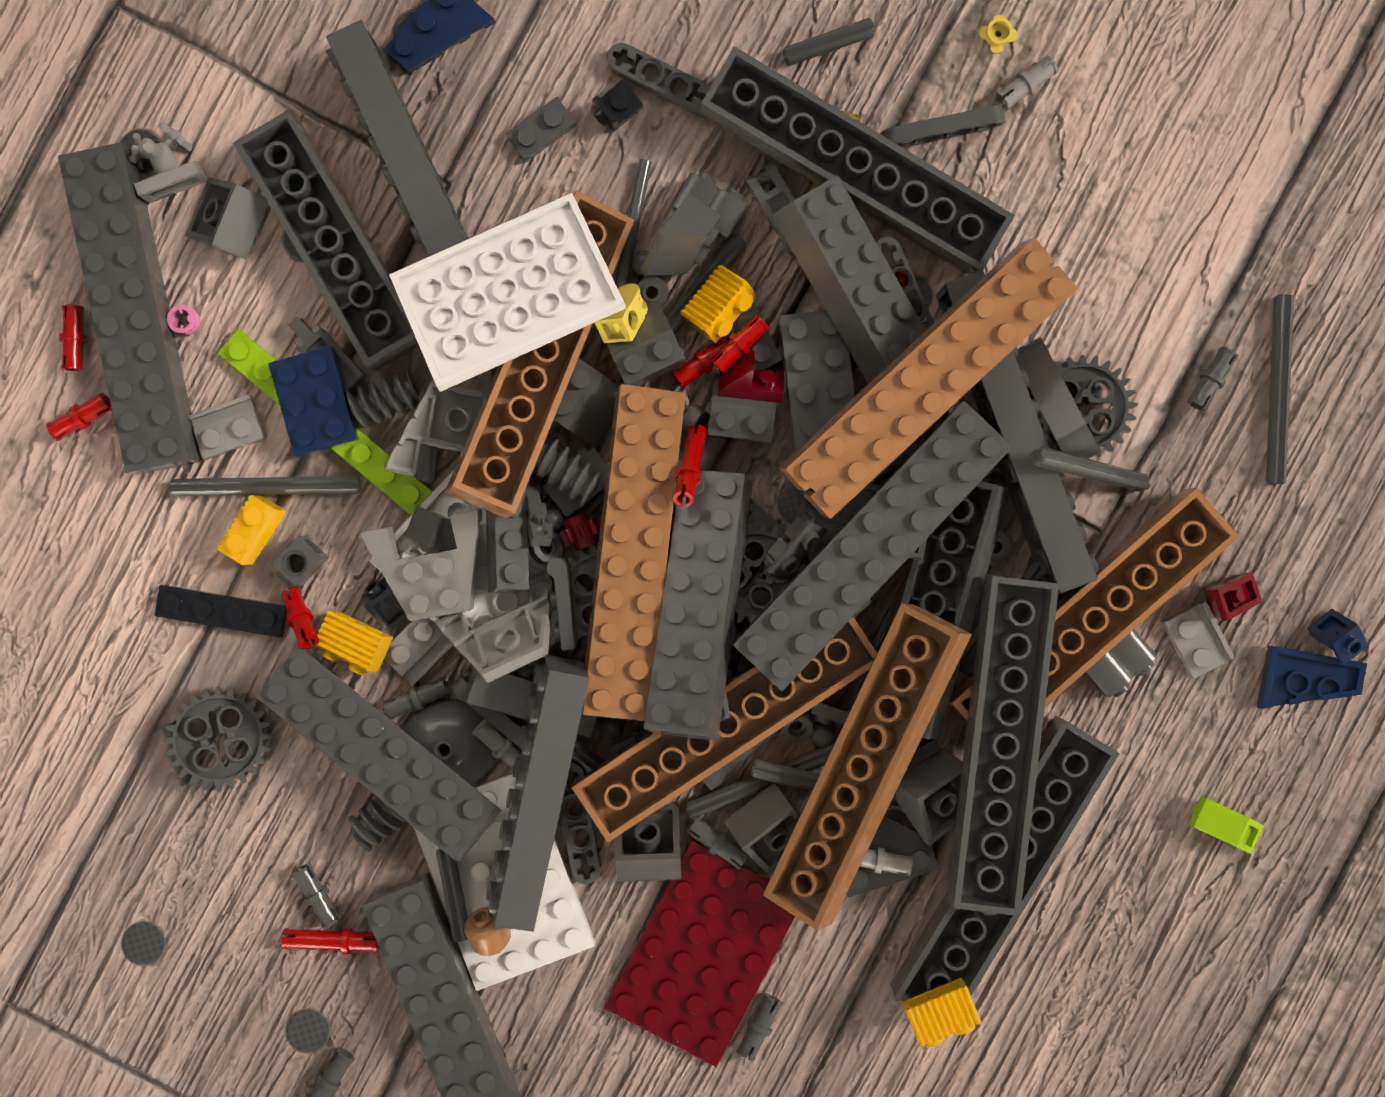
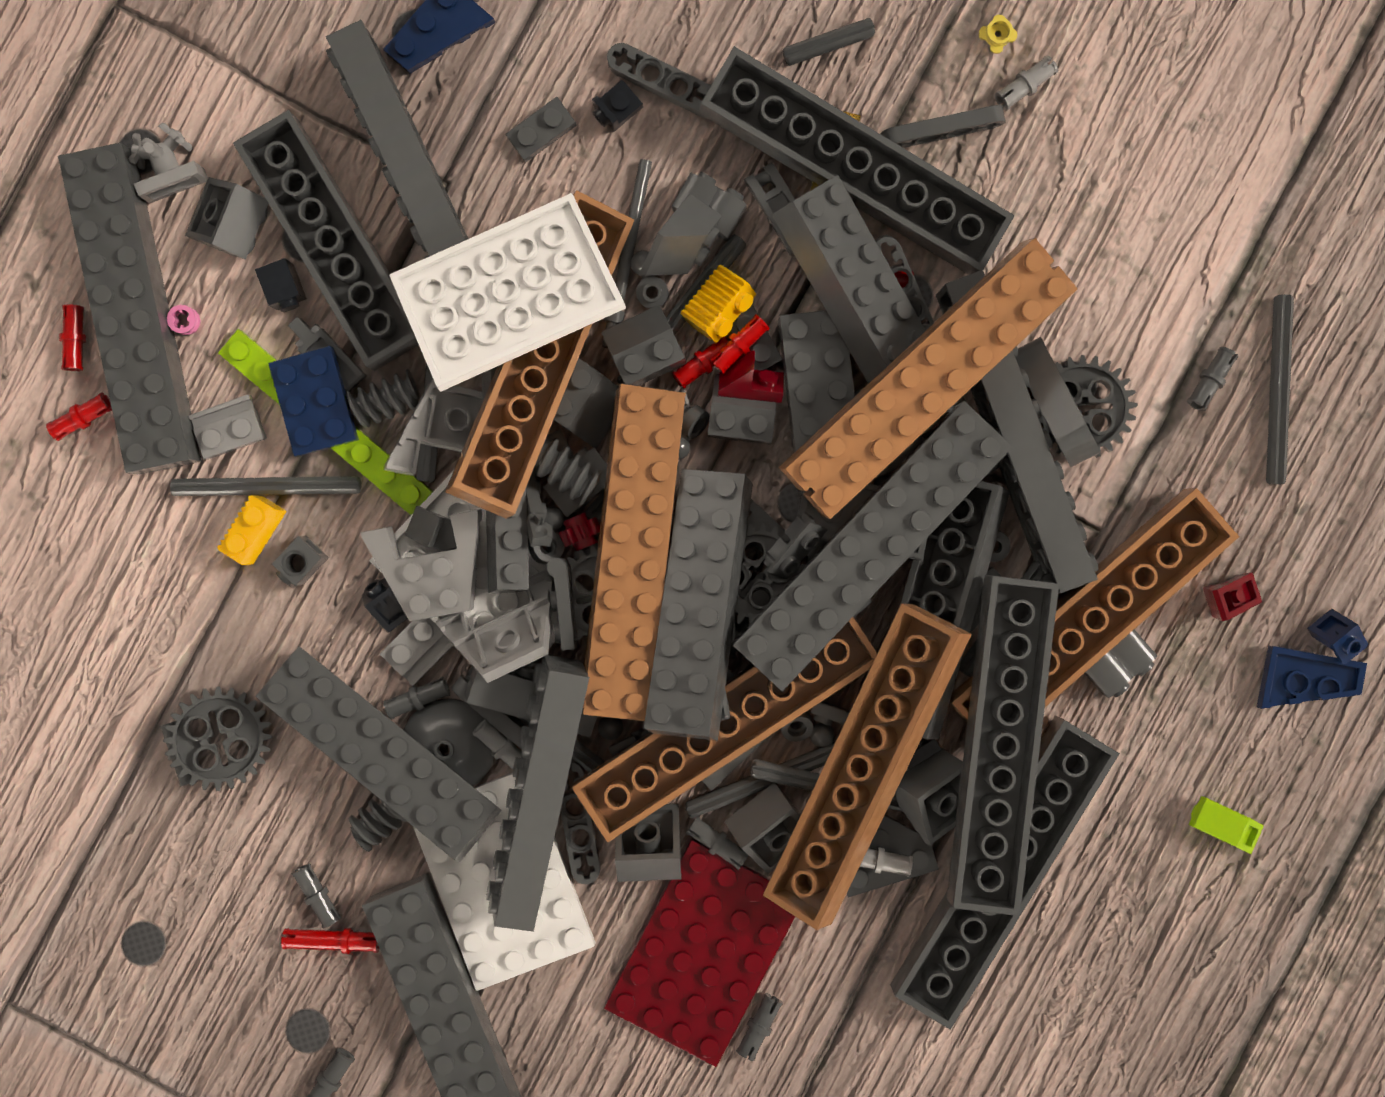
(221, 610): black plate -> none
(281, 285): none -> black brick
(299, 618): red pin -> none
(352, 642): yellow brick -> none
(453, 895): dark grey axle -> none
(482, 934): medium nougat head -> none
(625, 323): light yellow leg -> none
(688, 473): red pin -> none
(941, 1013): yellow brick -> none
(1090, 469): dark grey axle -> none
(1198, 639): light grey plate -> none

